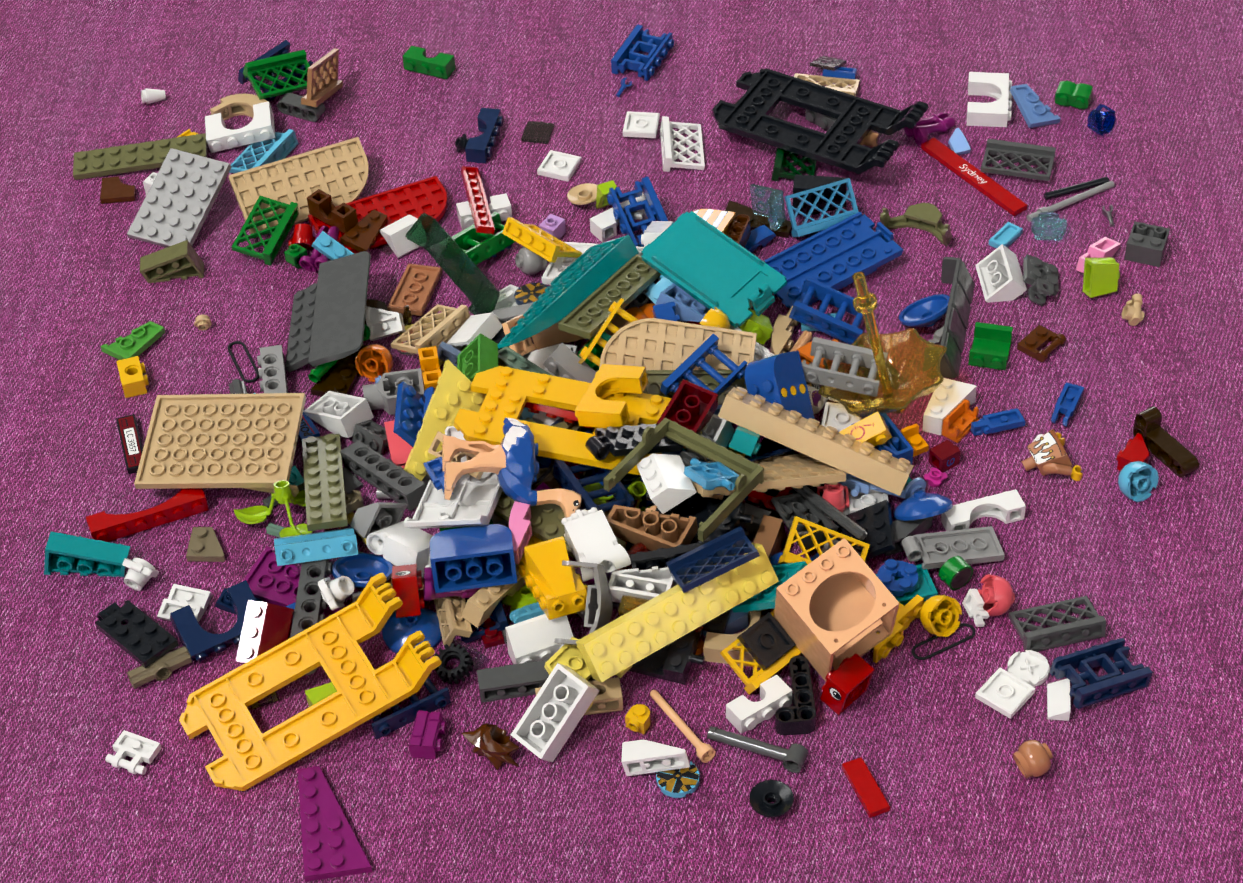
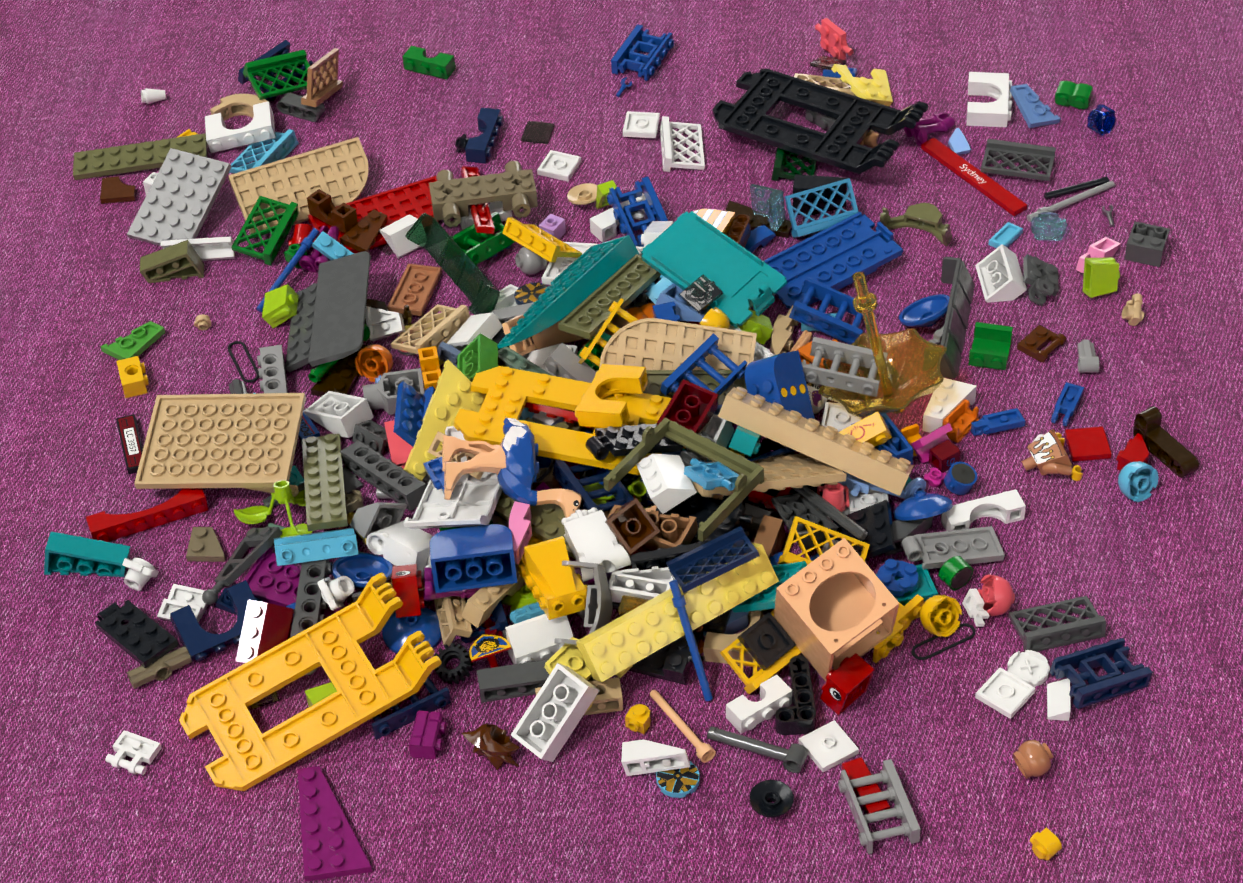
(208, 248): none -> white fence
(256, 537): none -> dark grey plate
(279, 305): none -> lime torso
(305, 245): none -> blue bar
(487, 647): none -> shield
(513, 188): none -> dark tan piece
(632, 526): none -> reddish brown slope
(679, 603): none -> blue bar
(701, 293): none -> piece
(829, 746): none -> white plate
(833, 39): none -> coral plate
(873, 89): none -> light yellow wing
(895, 792): none -> light grey fence
(923, 445): none -> dark pink panel
(960, 478): none -> piece
(1045, 844): none -> yellow plate
(1087, 360): none -> light grey piece
(1087, 444): none -> red tile

